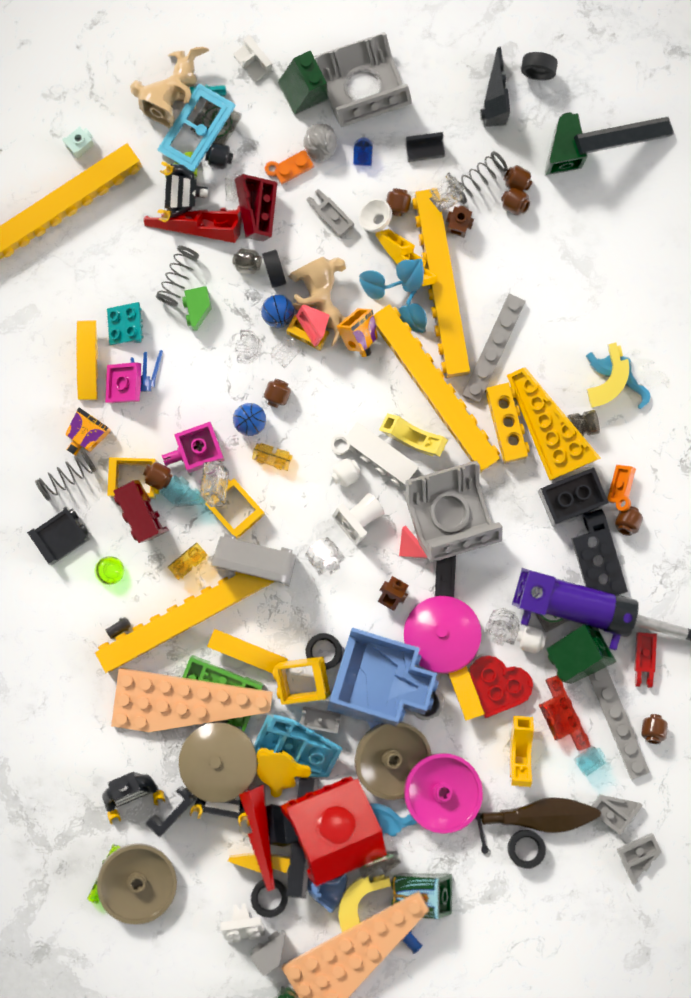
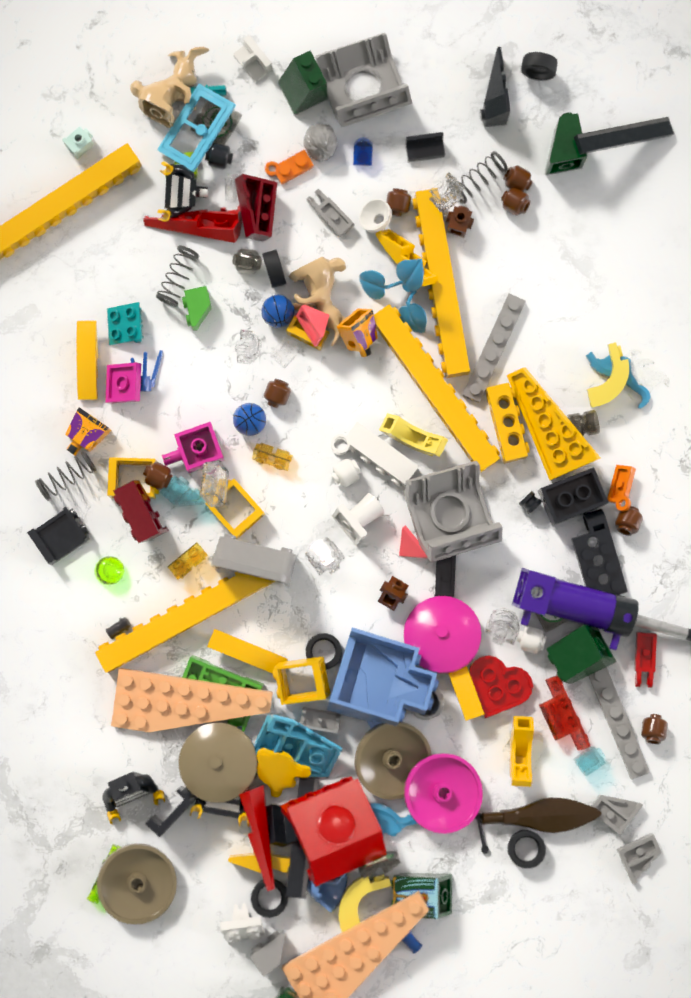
(530, 502): none -> black wheel

